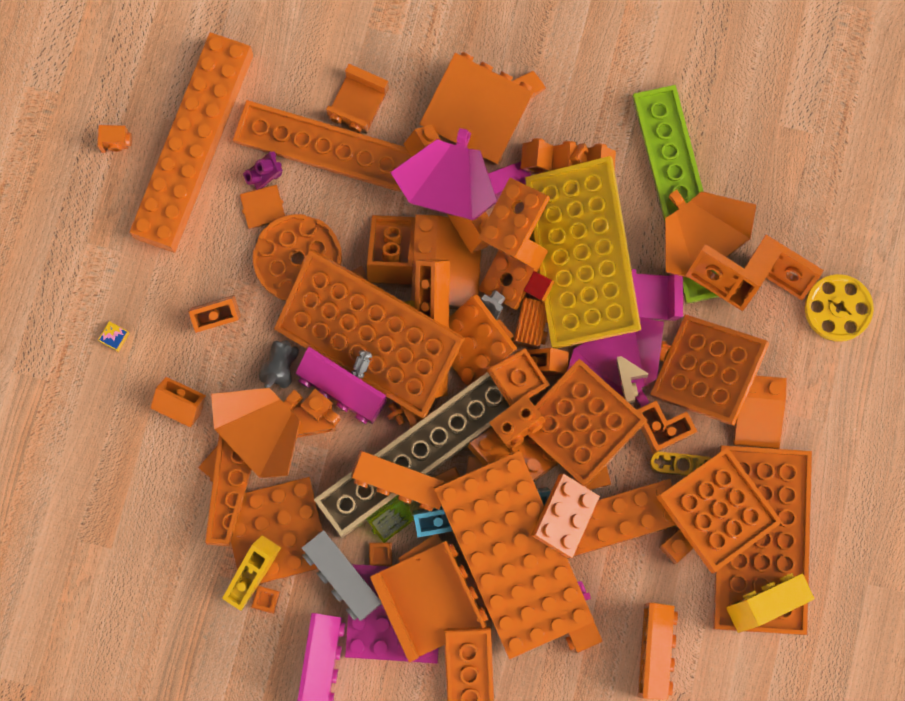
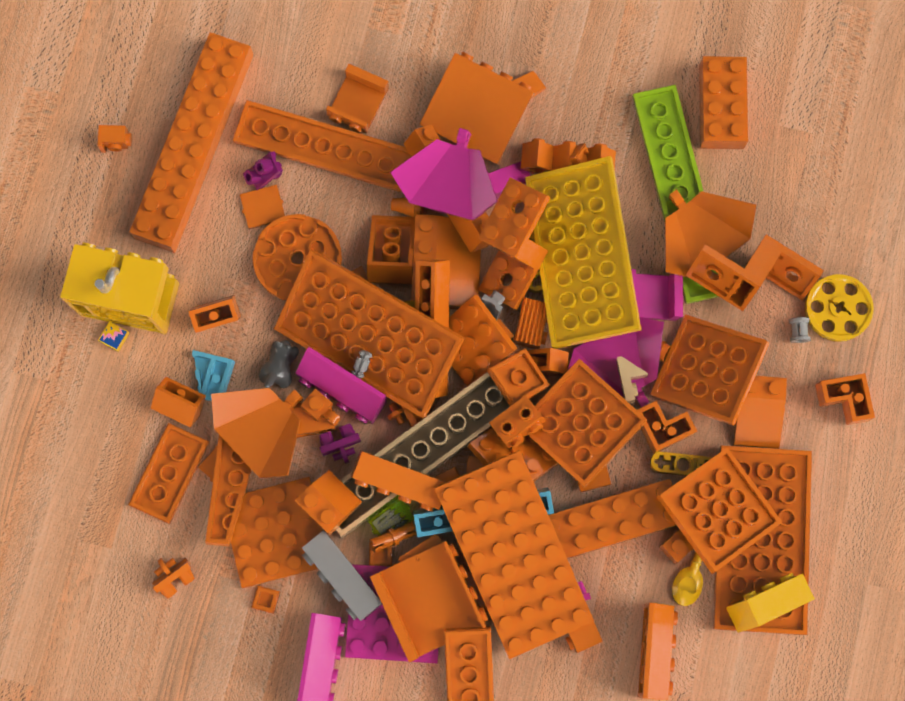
(120, 288): none -> yellow piece
(164, 582): none -> orange hips
(169, 473): none -> orange tile
(212, 373): none -> medium azure wing
(251, 572): yellow slope -> none
(328, 502): none -> orange slope
(329, 446): none -> magenta hips
(392, 537): none -> orange pin
(403, 206): none -> orange cone
(539, 286): red tile -> none
(565, 515): plate -> none
(688, 583): none -> yellow piece
(723, 102): none -> orange brick
(801, 335): none -> light grey bush
(852, 393): none -> orange brick

